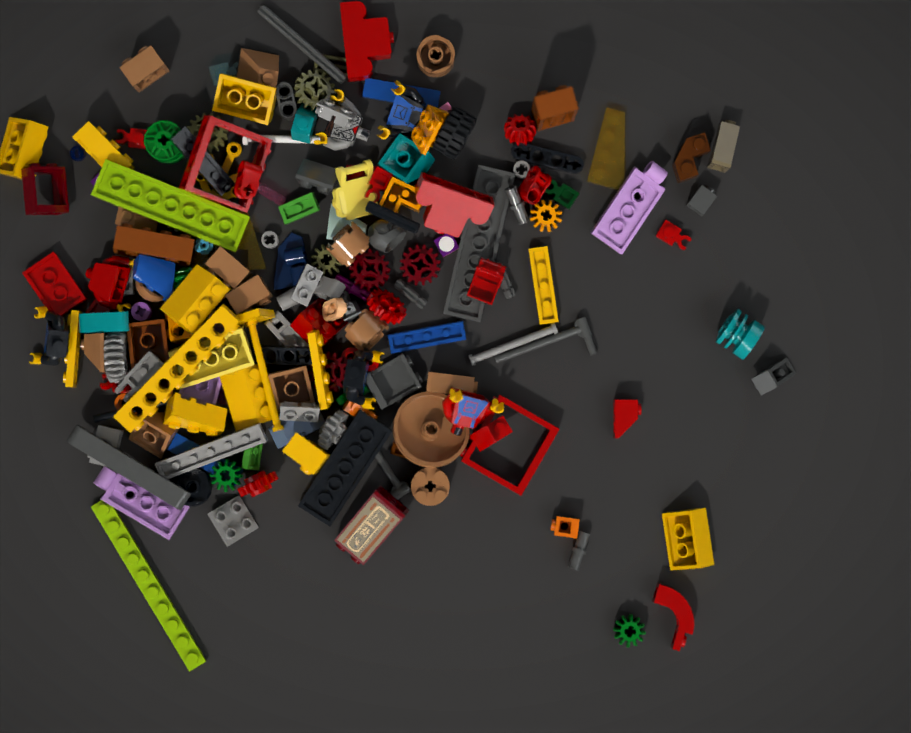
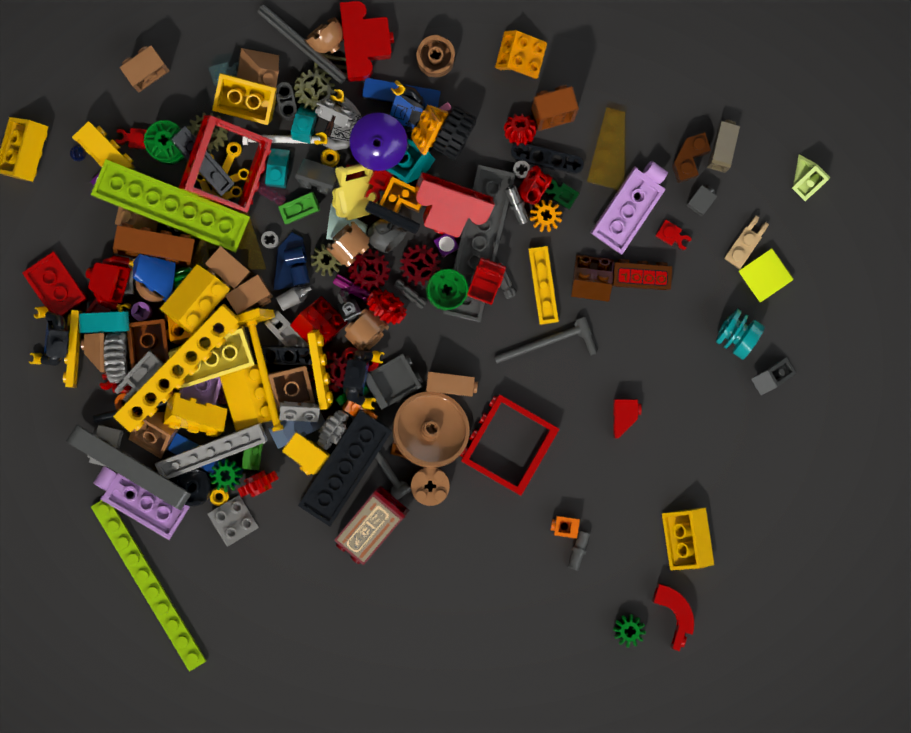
(59, 190): dark red window -> none
(203, 250): medium azure plate -> none
(215, 501): none -> yellow plate
(248, 178): red piece -> none
(277, 168): none -> teal slope
(306, 285): light grey hinge -> none
(325, 153): none -> yellow plate
(326, 37): none -> medium nougat cylinder
(329, 288): light grey piece -> none
(334, 309): light nougat plate -> none
(388, 132): none -> dark purple dish
(426, 337): blue tile -> none
(451, 279): none -> green wheel
(468, 409): torso -> none
(491, 433): red slope -> none
(512, 344): light grey bar -> none
(521, 53): none -> light orange bracket
(592, 278): none -> reddish brown slope
(642, 275): none -> brick
(745, 244): none -> tan hinge
(766, 275): none -> neon yellow slope
(808, 177): none -> yellowish green slope

